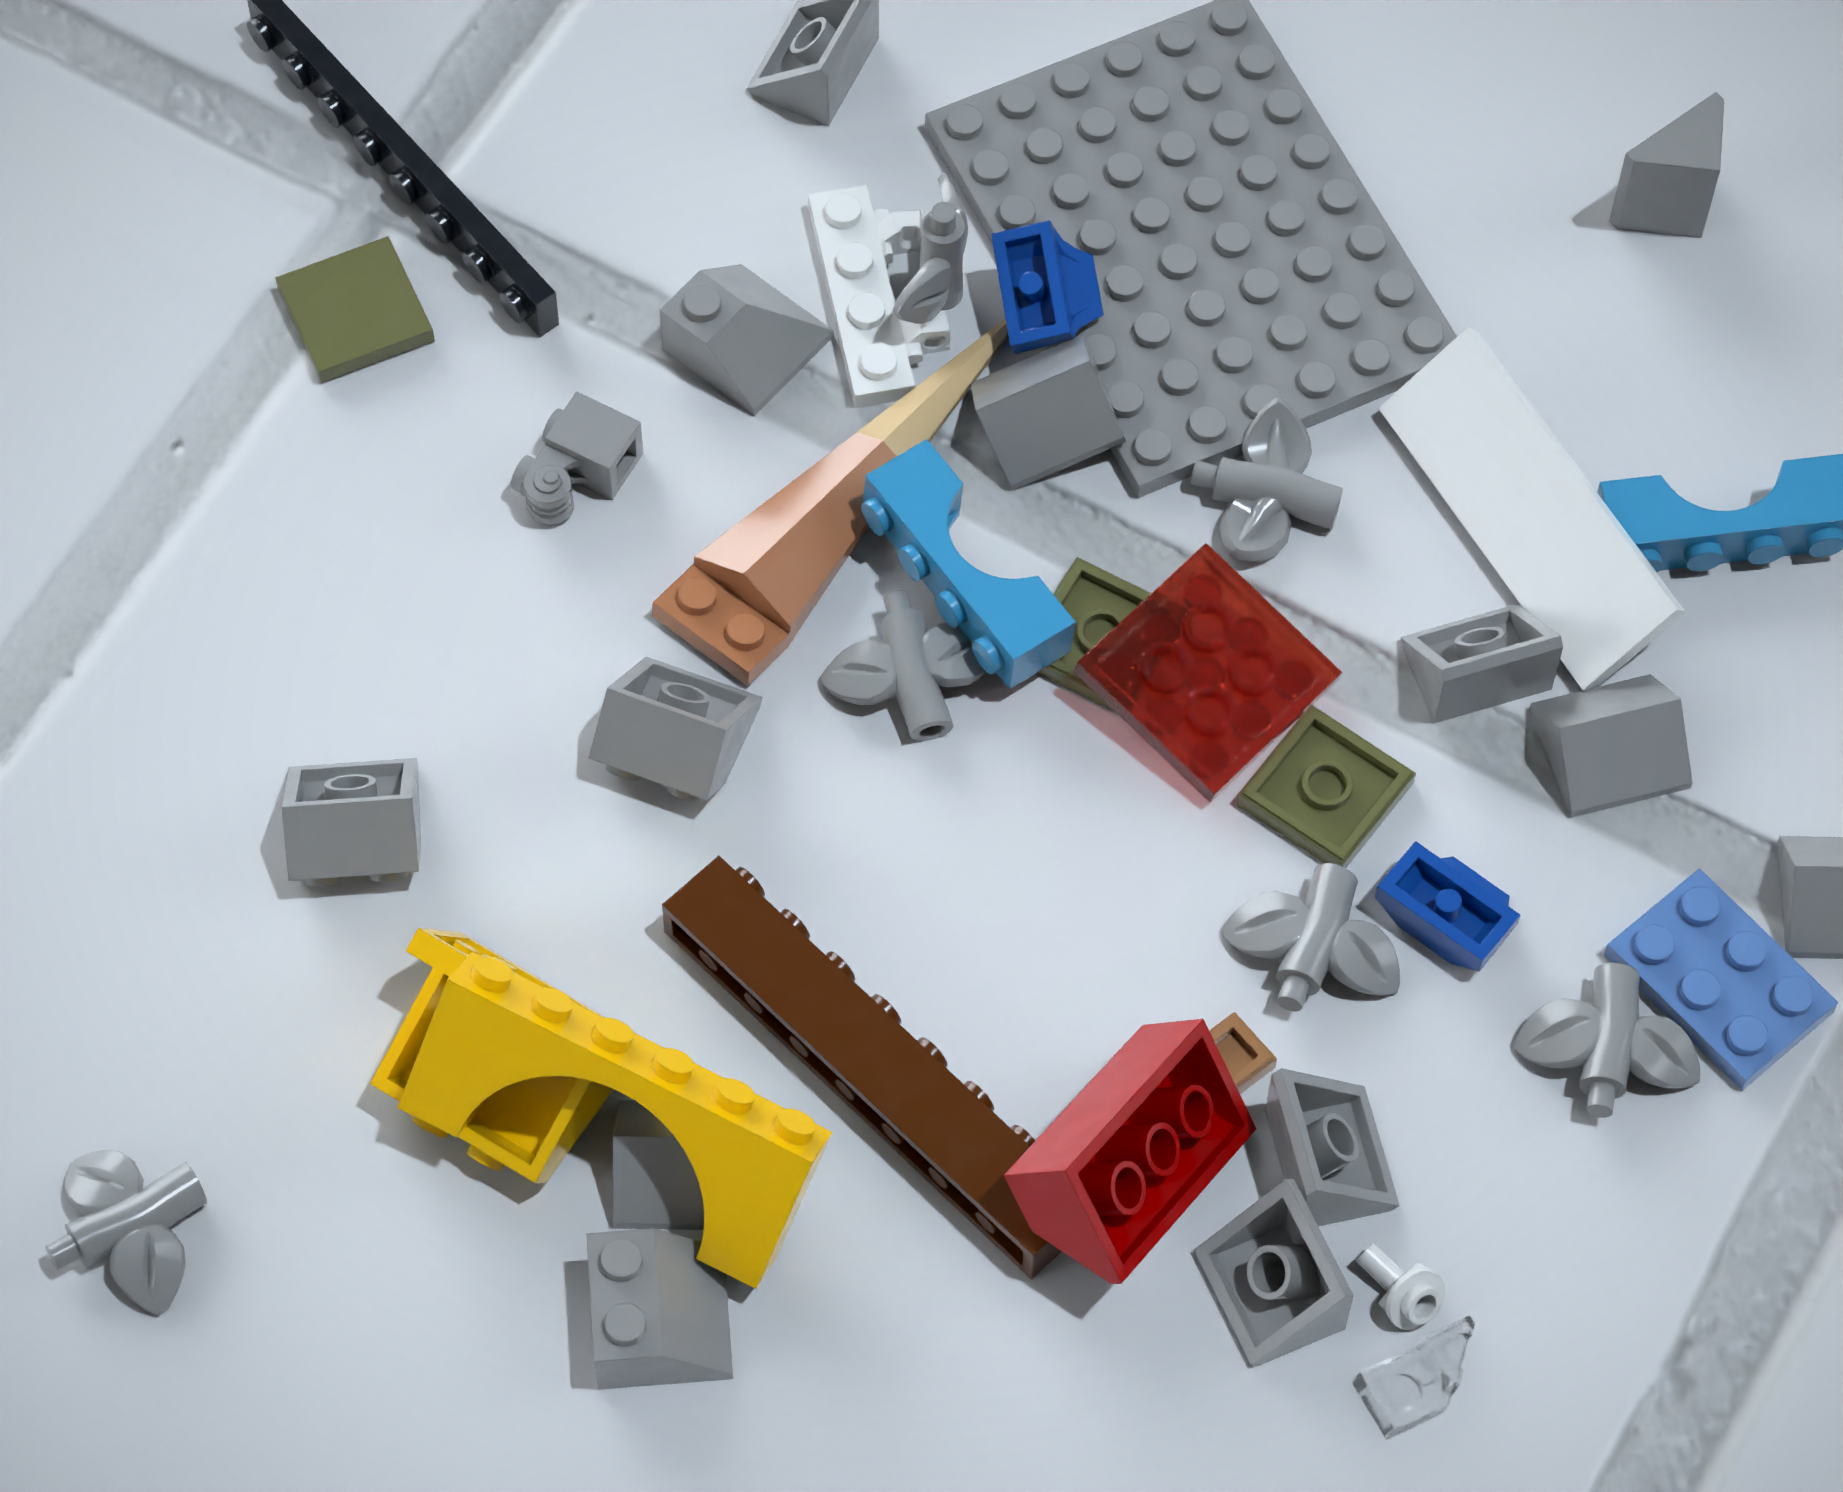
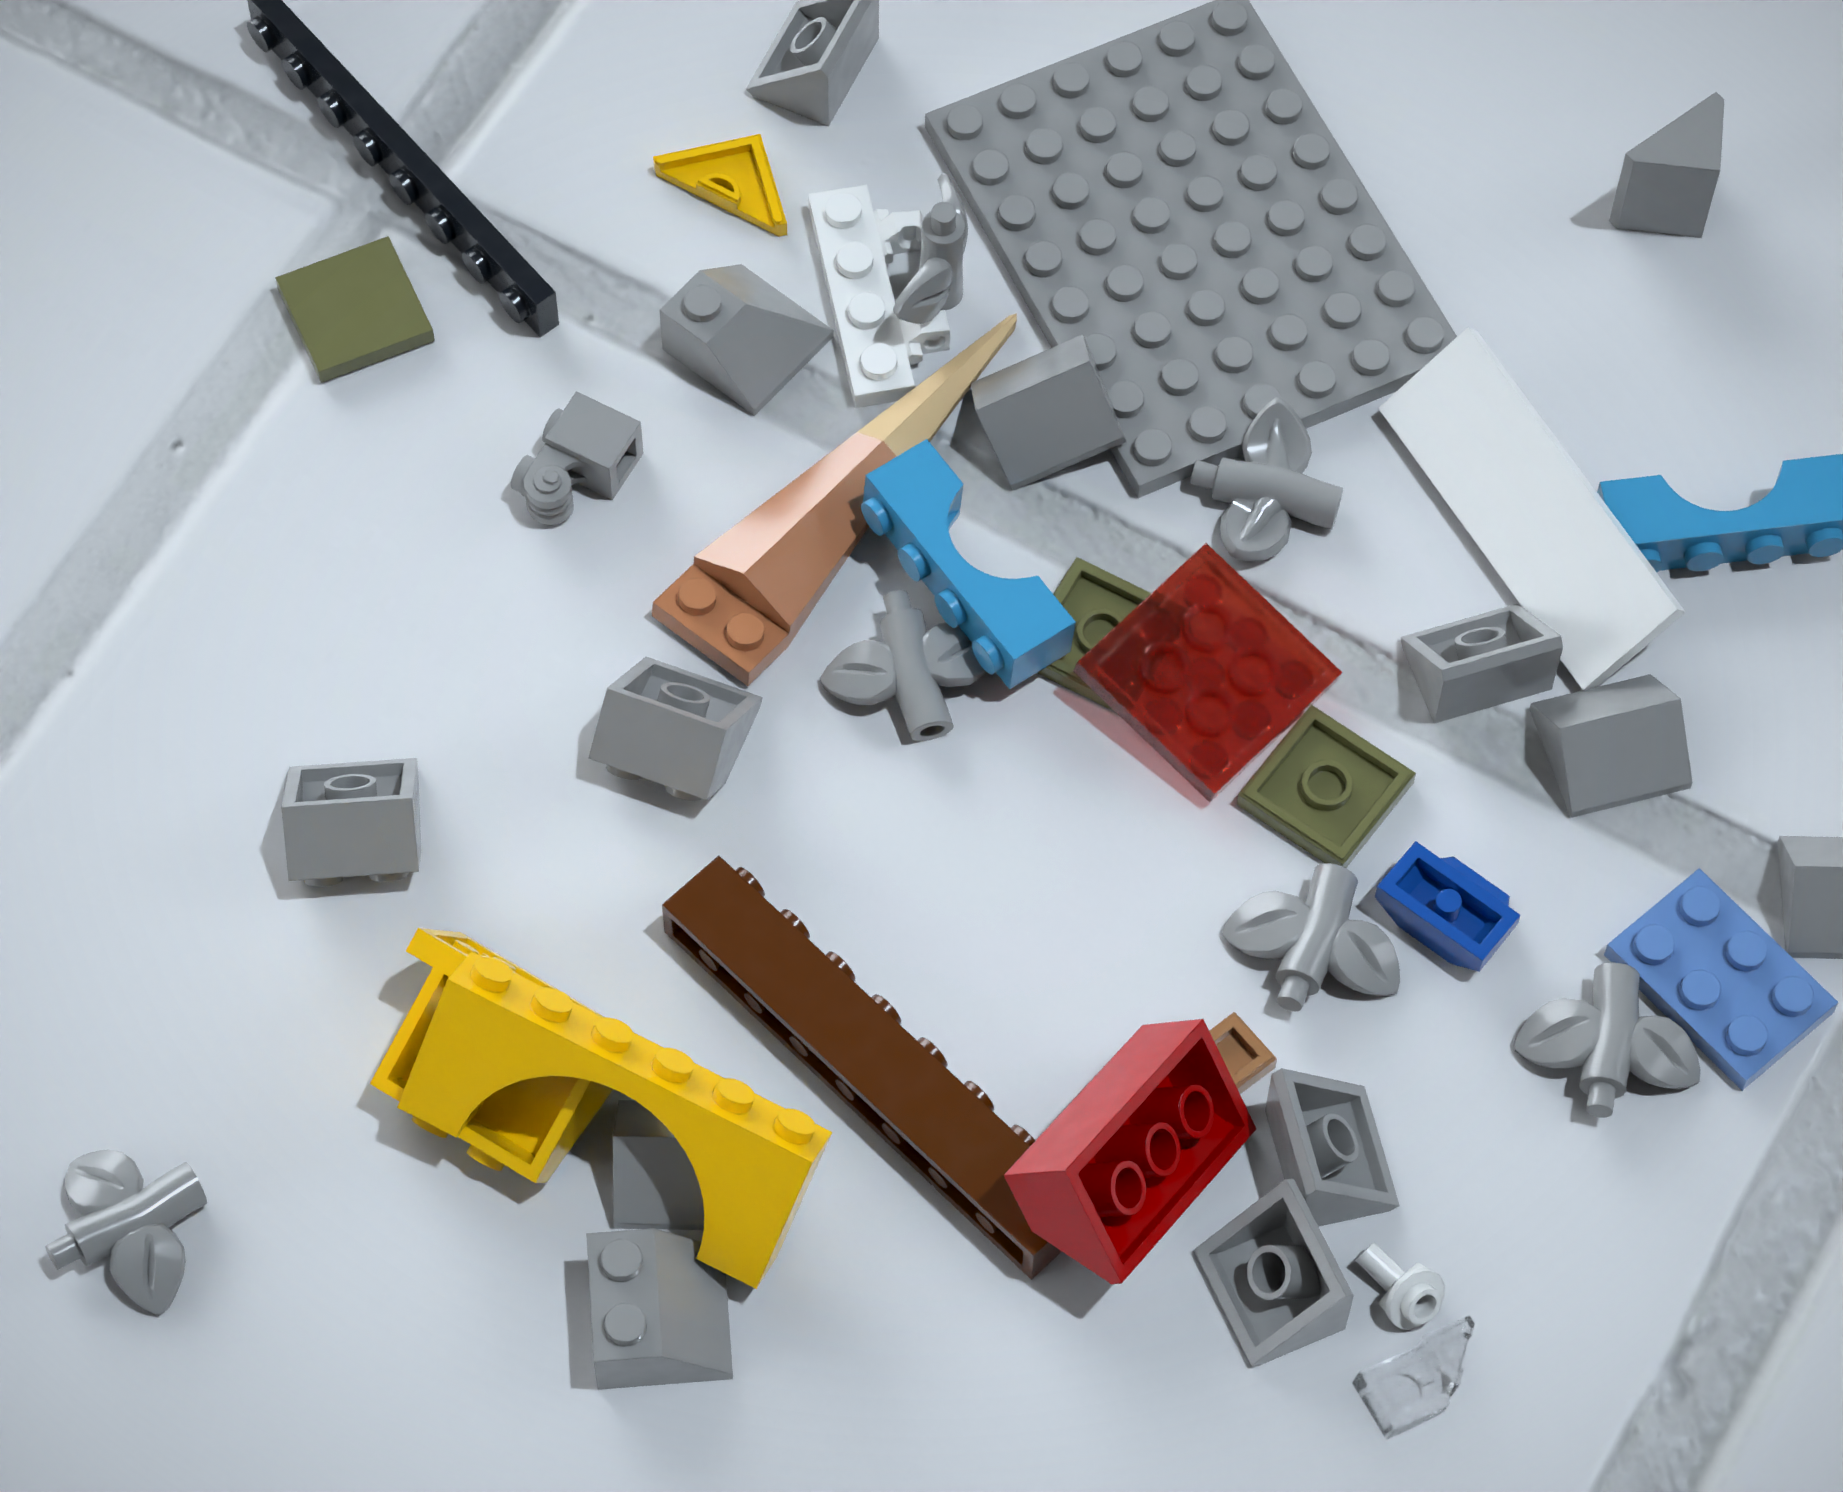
(730, 176): none -> yellow tile
(1044, 286): blue slope -> none

